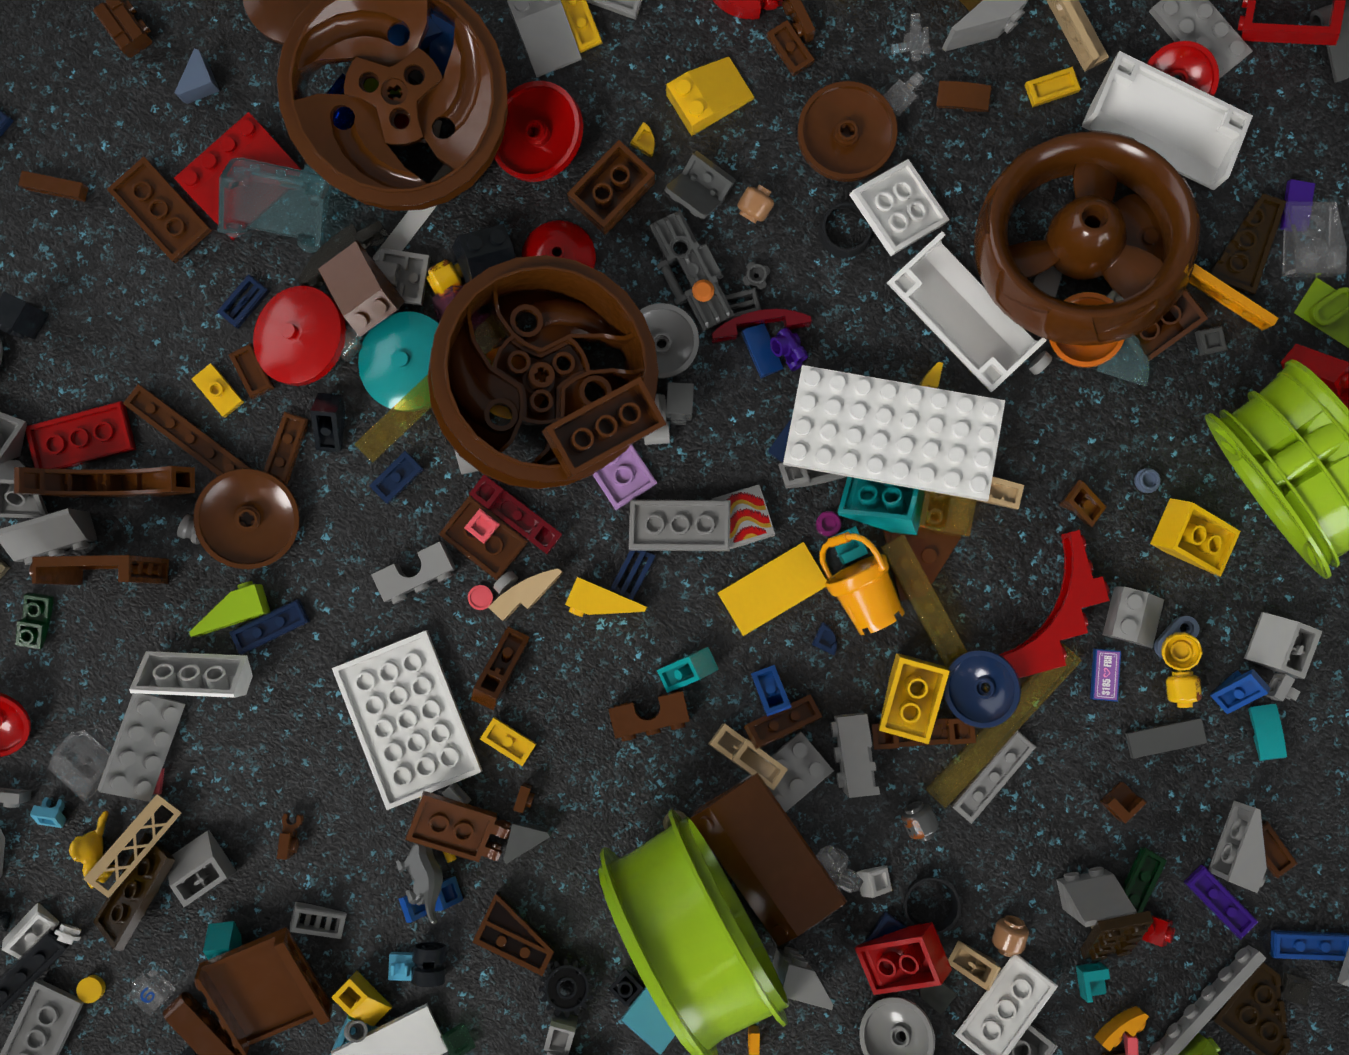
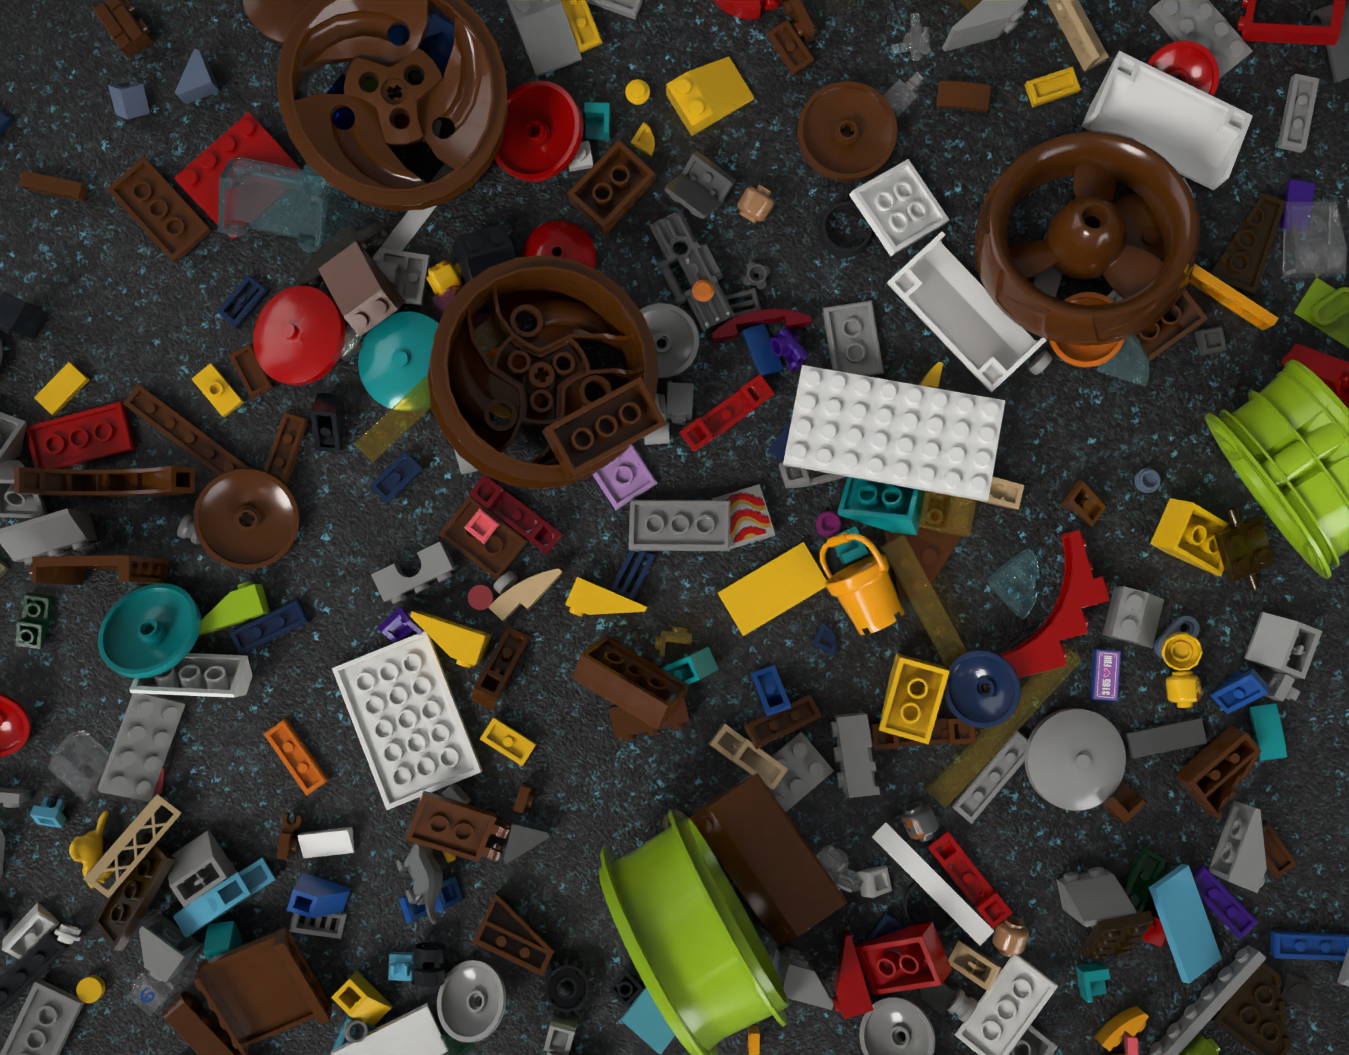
(62, 388): none -> yellow tile
(129, 99): none -> sand blue panel
(149, 631): none -> teal dish
(165, 948): none -> light grey slope
(224, 897): none -> medium azure slope
(296, 756): none -> orange tile
(317, 897): none -> blue slope
(326, 842): none -> white slope
(399, 625): none -> dark purple bracket
(457, 640): none -> yellow slope
(459, 1001): none -> light grey dish
(583, 158): none -> white plate
(597, 121): none -> teal panel
(630, 682): none -> reddish brown slope
(637, 92): none -> yellow plate
(677, 635): none -> clear yellow bracket
(727, 413): none -> red slope
(849, 984): none -> red slope
(853, 339): none -> light grey tile
(933, 884): none -> white sticker
(962, 1005): none -> light grey wheel
(969, 880): none -> red slope
(1016, 582): none -> clear light blue brick
(1075, 759): none -> light grey dish
(1185, 923): none -> medium azure tile
(1218, 770): none -> reddish brown wedge
(1244, 548): none -> dark brown plate
(1298, 113): none -> light grey plate

